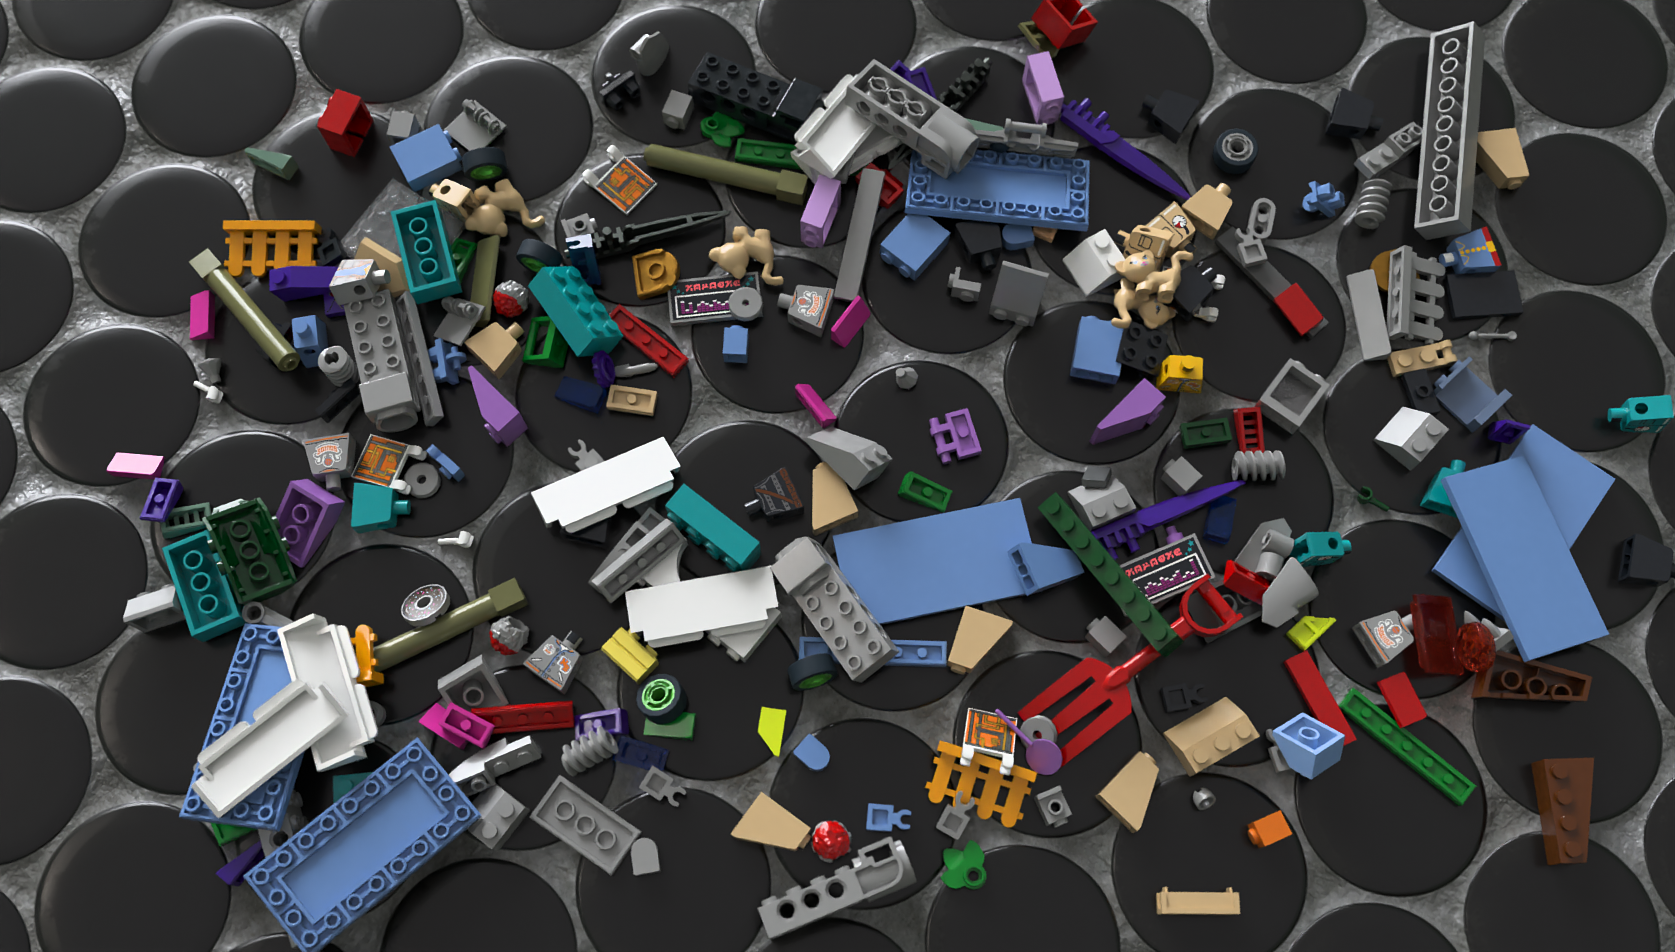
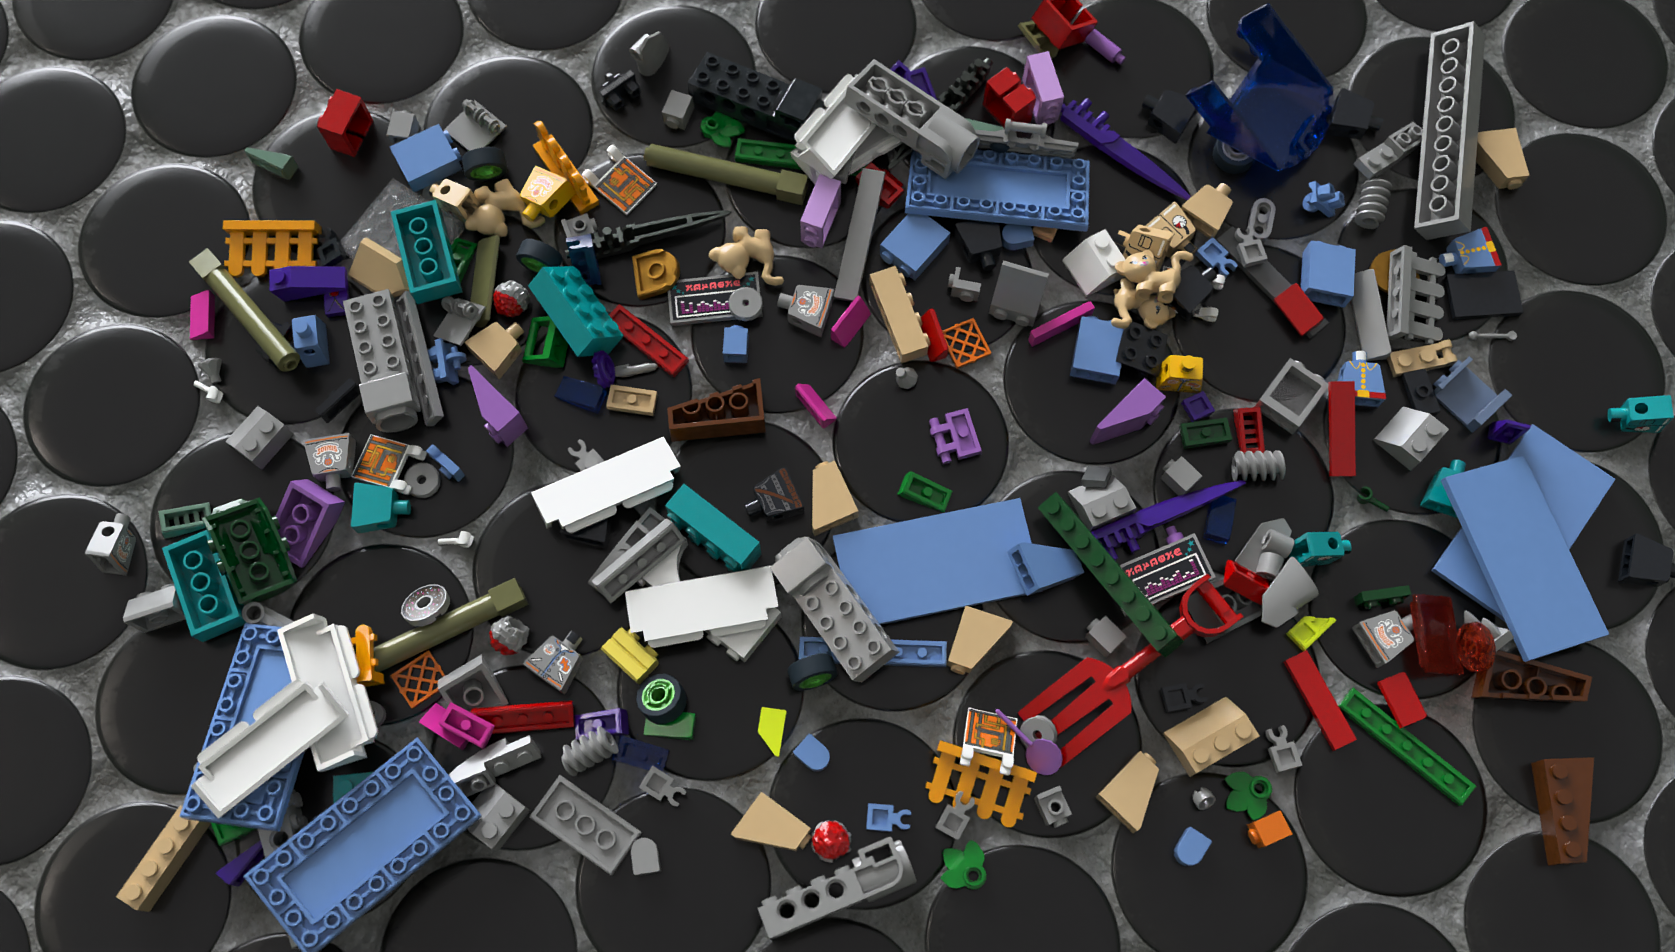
(112, 546): none -> light grey torso
(136, 466): slope -> none
(161, 499): dark purple slope -> none
(162, 862): none -> tan brick
(259, 437): none -> light grey slope
(338, 365): light grey piece -> none
(357, 280): light grey torso -> none
(403, 690): none -> orange window
(545, 193): none -> yellow torso
(560, 164): none -> light orange fence
(719, 415): none -> reddish brown wedge
(850, 456): light grey slope -> none
(898, 314): none -> tan brick
(938, 347): none -> red slope
(957, 327): none -> orange window
(1008, 98): none -> red piece
(1060, 323): none -> dark pink tile
(1105, 47): none -> medium lavender cylinder
(1191, 847): none -> medium blue piece
(1198, 406): none -> dark purple plate
(1198, 903): tan container -> none
(1213, 255): none -> medium blue plate
(1244, 795): none -> green plate
(1279, 105): none -> clear blue windscreen
(1309, 745): light blue slope -> none
(1328, 273): none -> medium blue brick
(1342, 428): none -> red tile
(1367, 378): none -> medium blue torso
(1373, 598): none -> dark green plate

